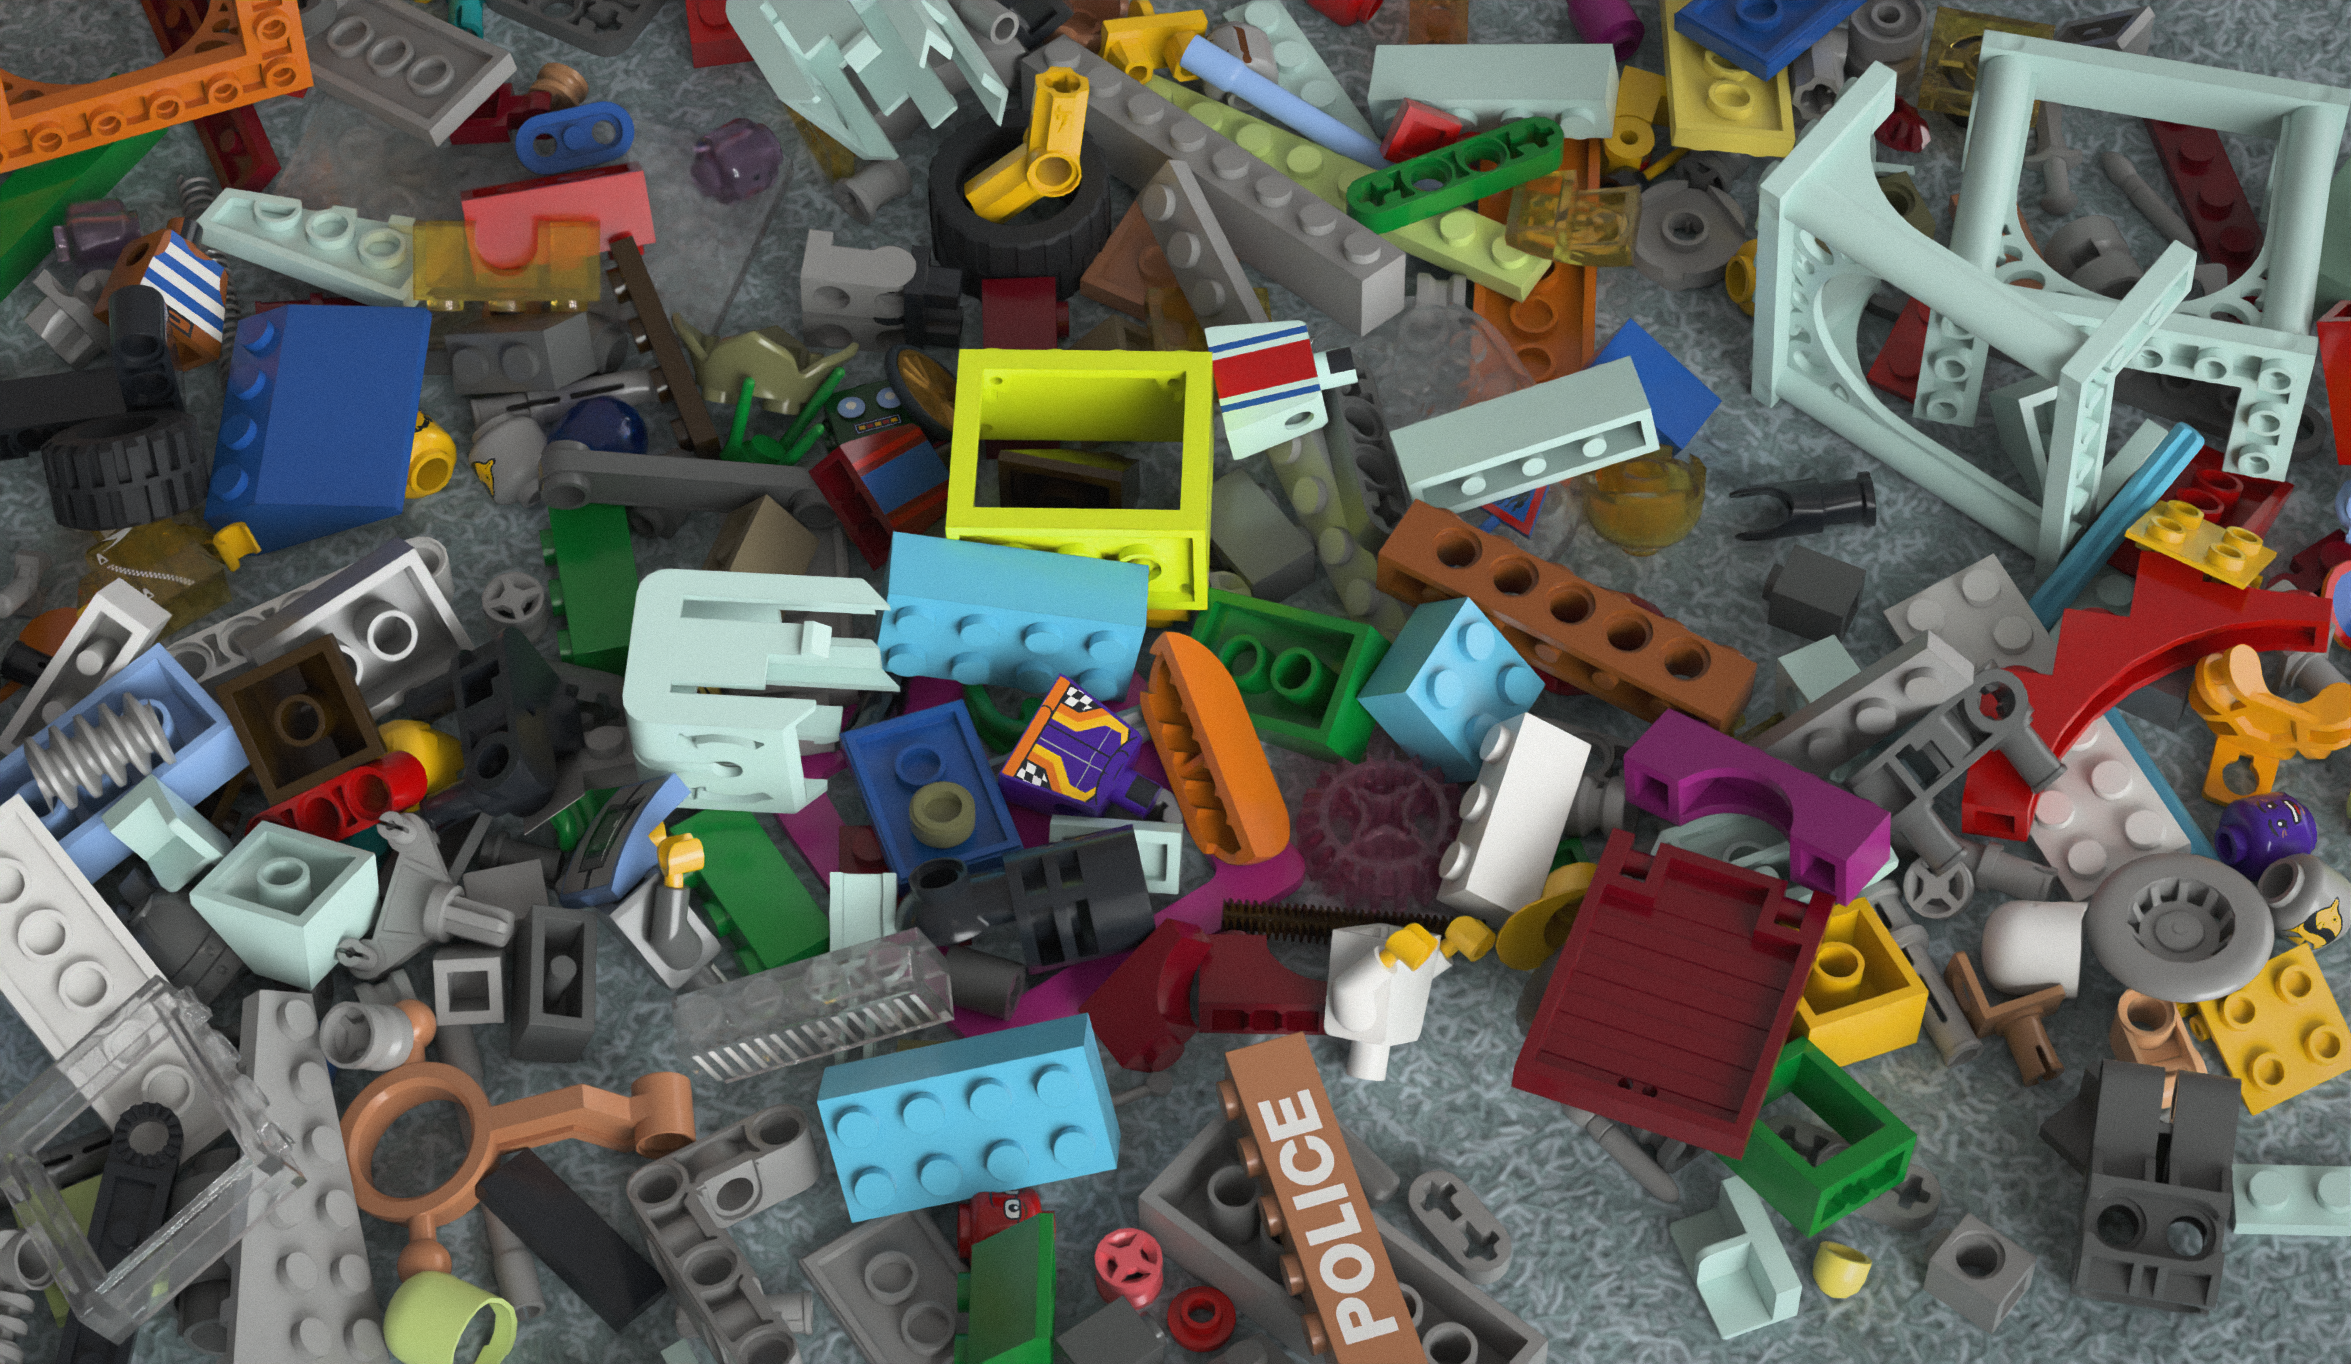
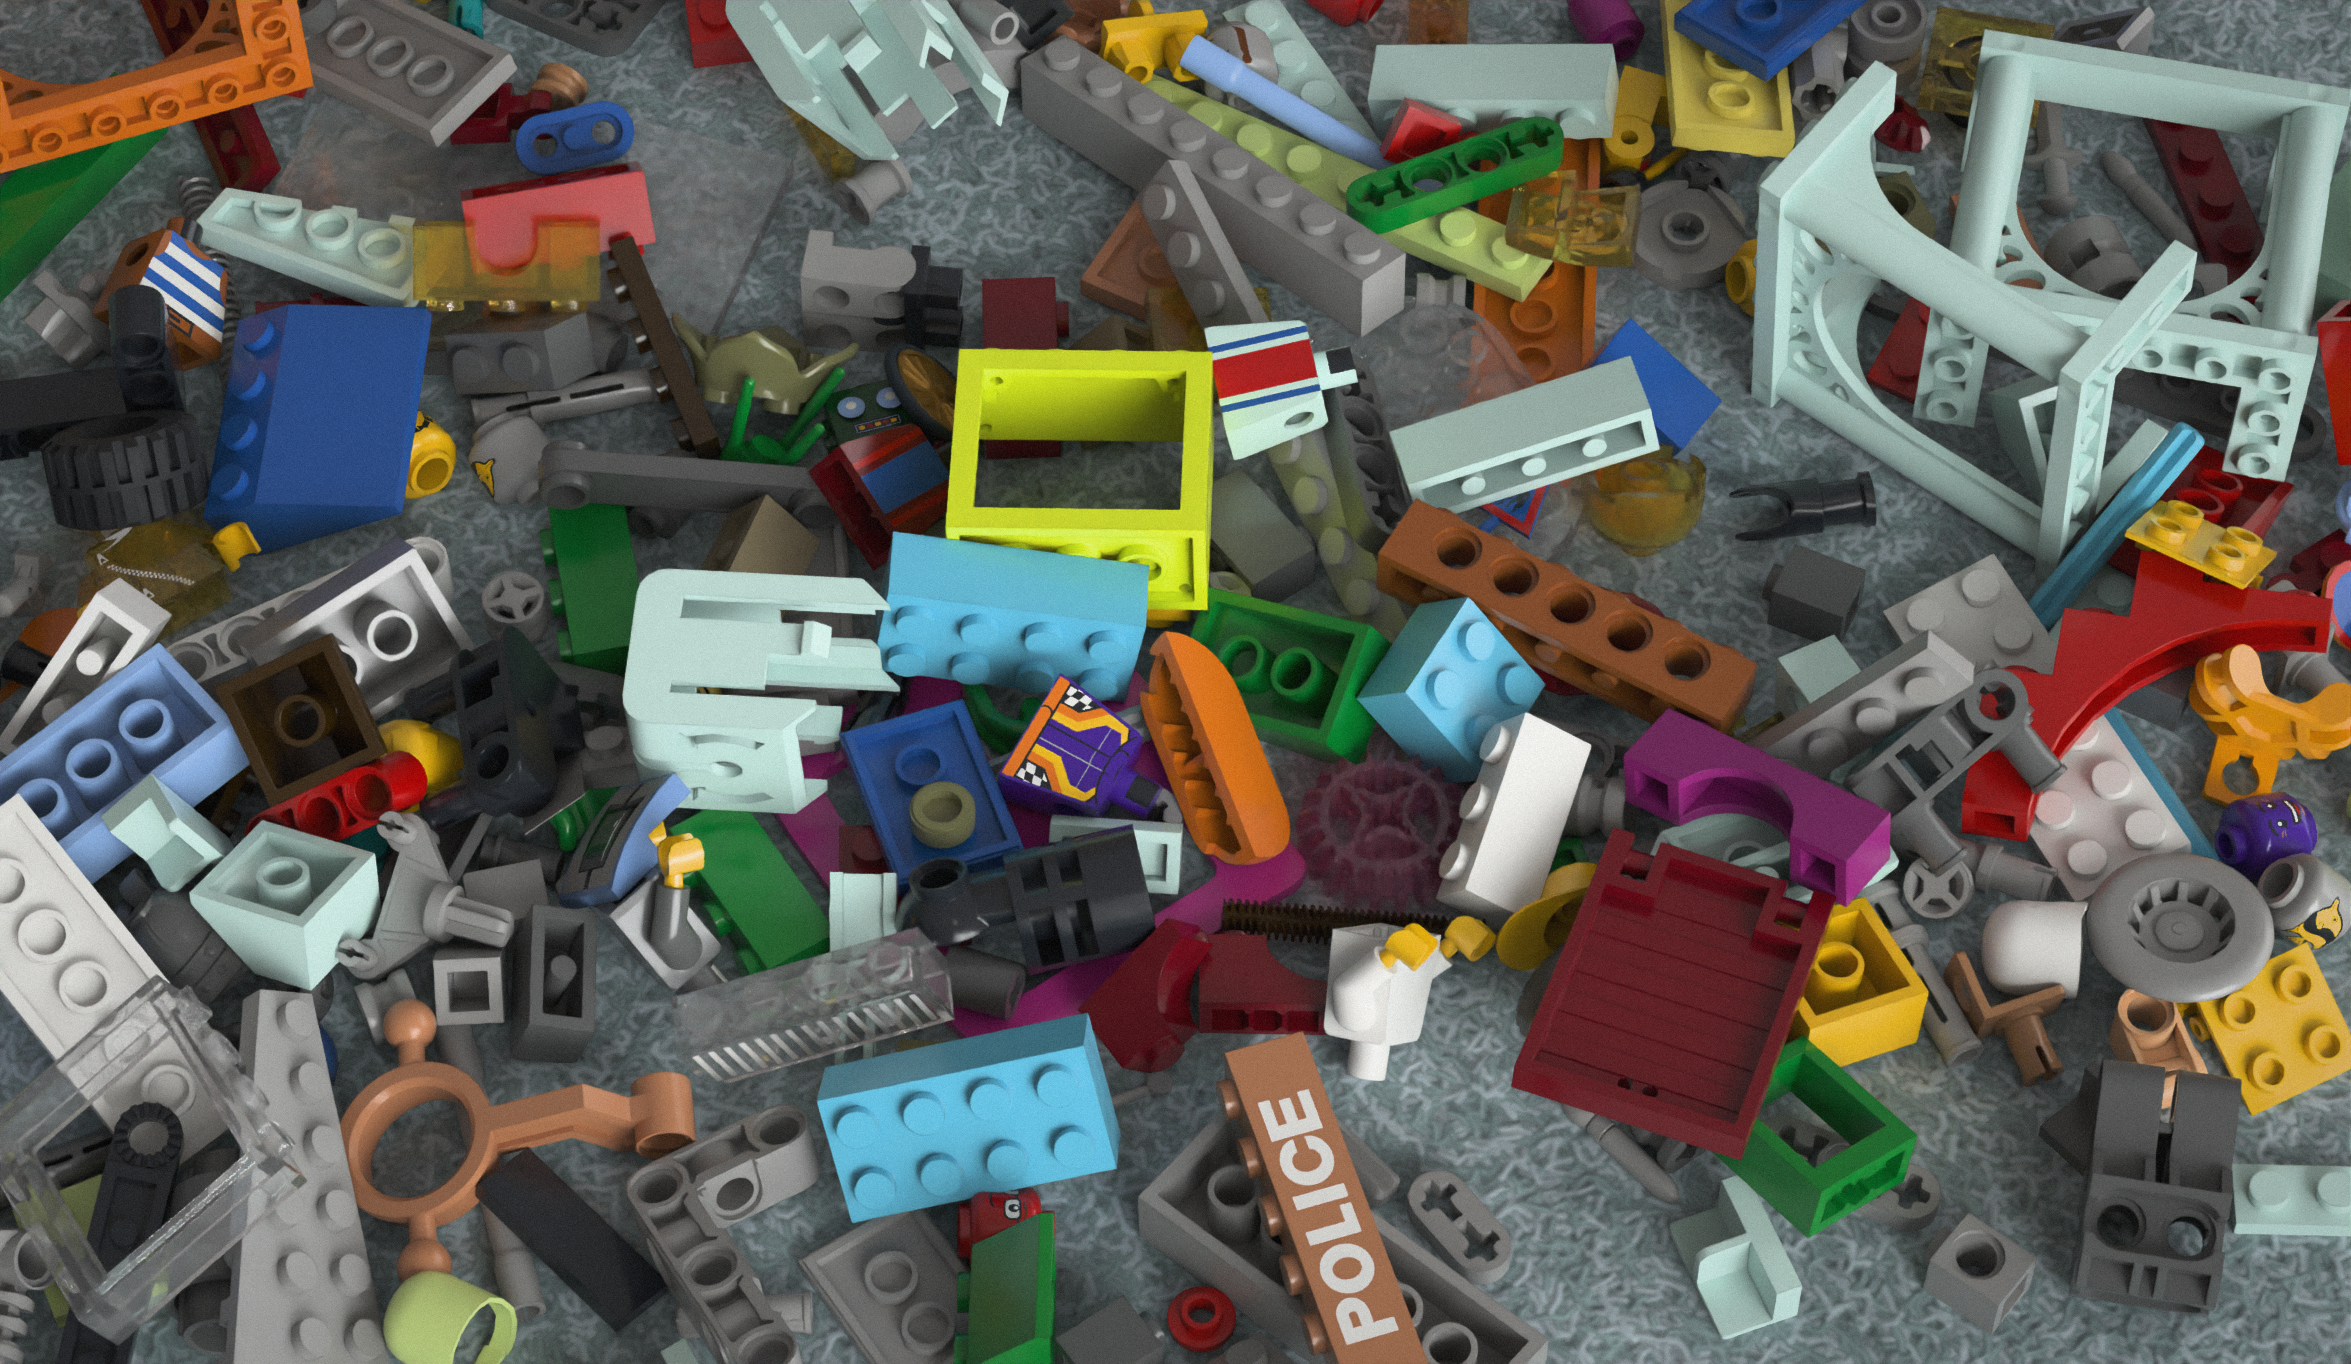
(95, 234): head -> none
(97, 751): light grey piece -> none
(366, 1036): light grey wheel -> none
(603, 425): clear blue hair -> none
(736, 161): clear purple head -> none
(989, 250): black tyre -> none
(1049, 154): yellow piece -> none
(1067, 479): dark brown slope -> none
(1125, 1254): coral wheel -> none
(1840, 1269): light yellow hinge -> none

